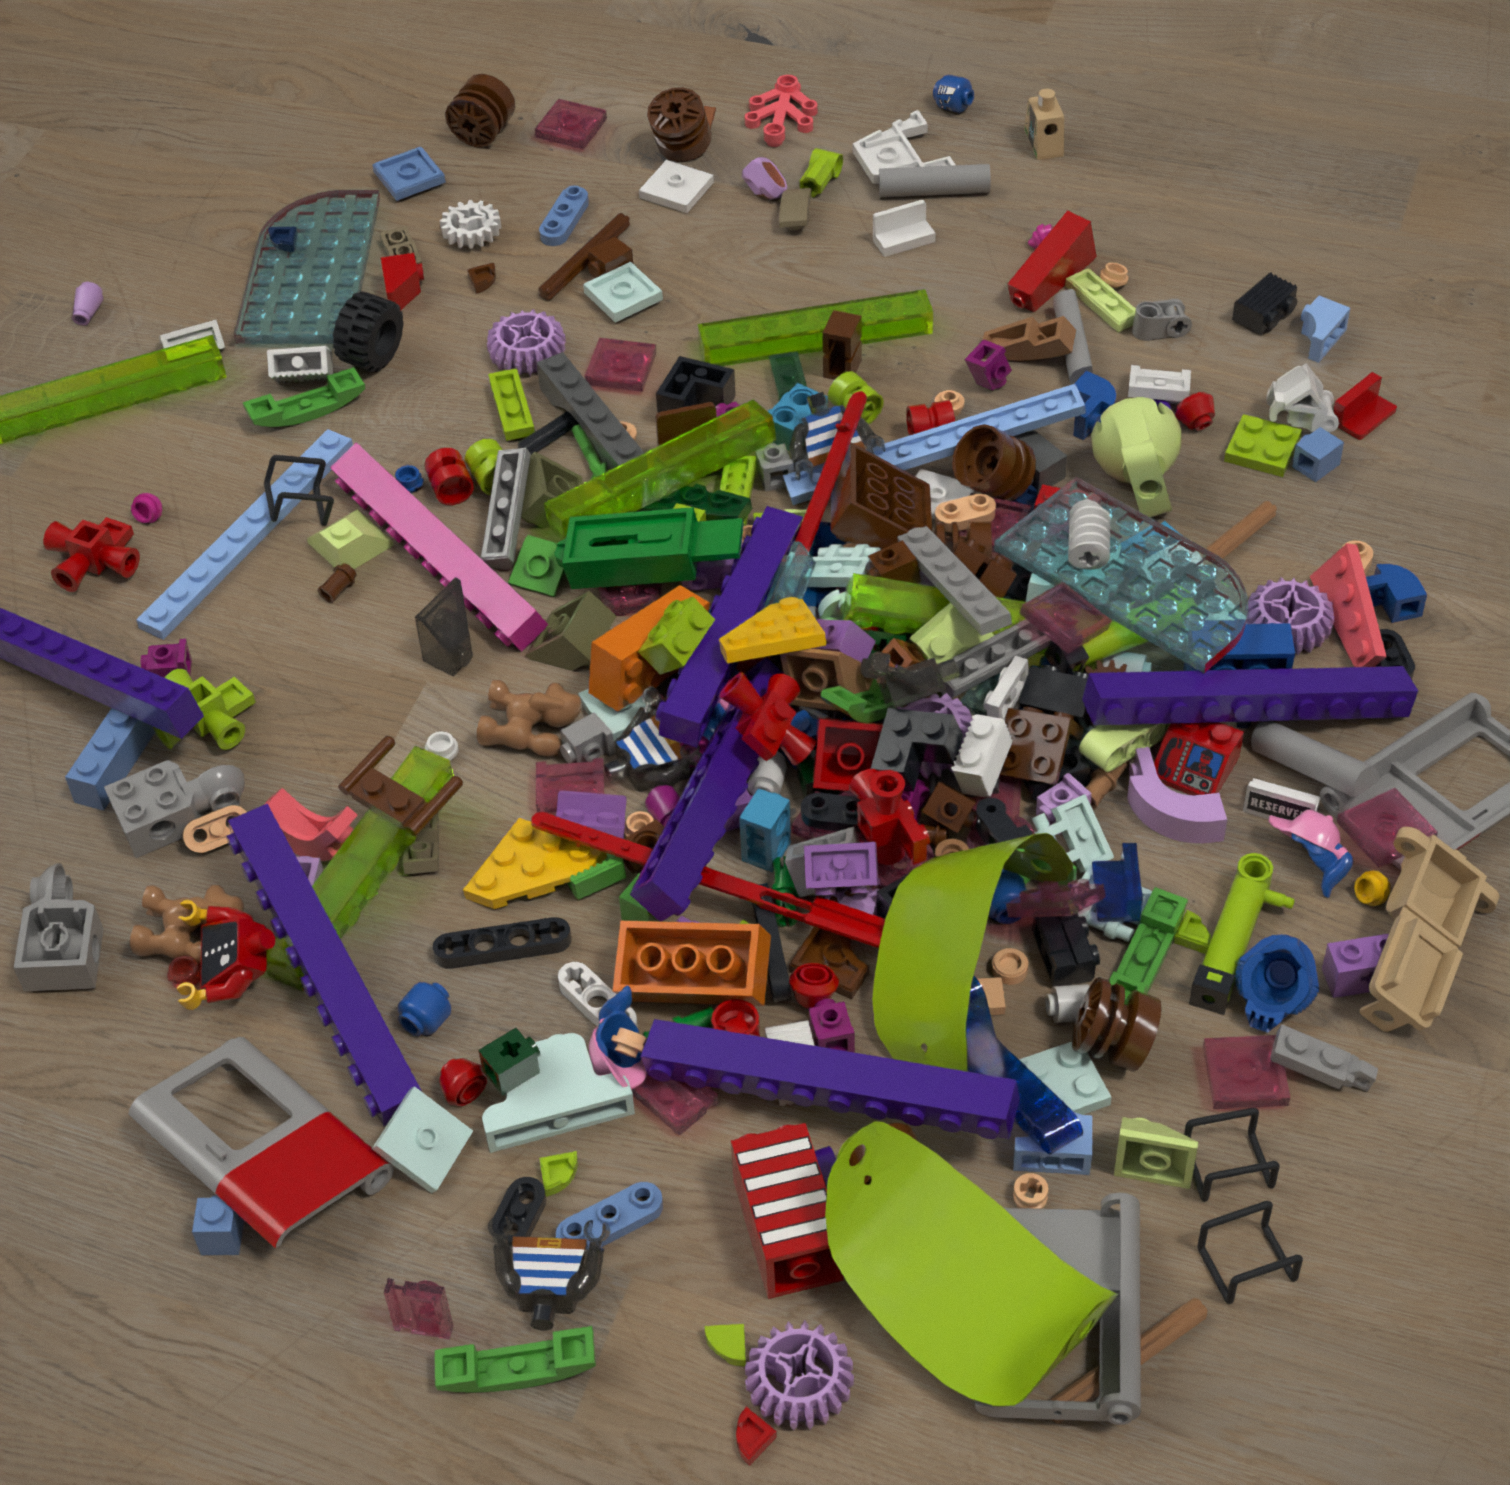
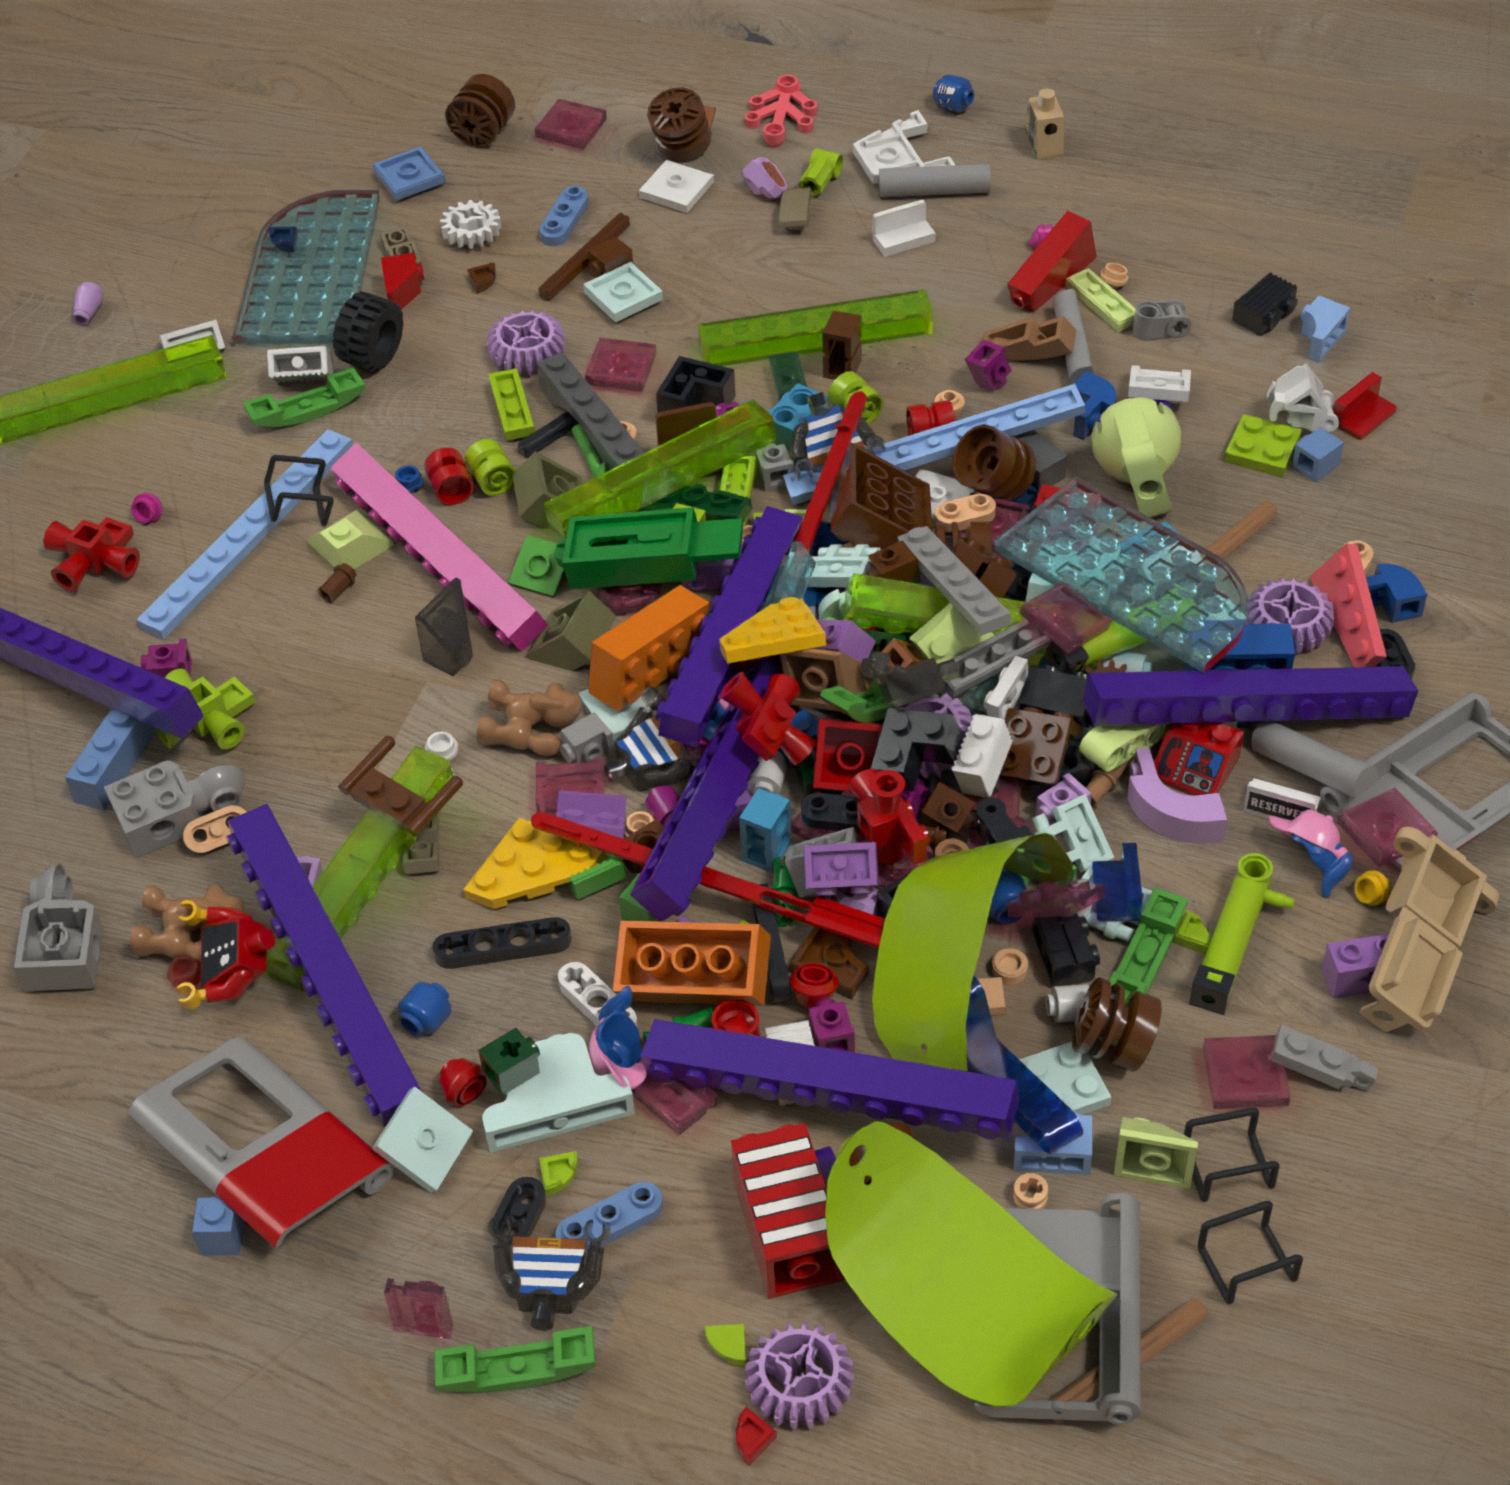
(307, 831): coral arch -> none
(505, 508): light grey brick -> none
(629, 1042): light nougat plate -> none
(676, 635): lime brick -> none
(1088, 535): white piece -> none
(1196, 411): red cone -> none
(1276, 980): blue helmet -> none

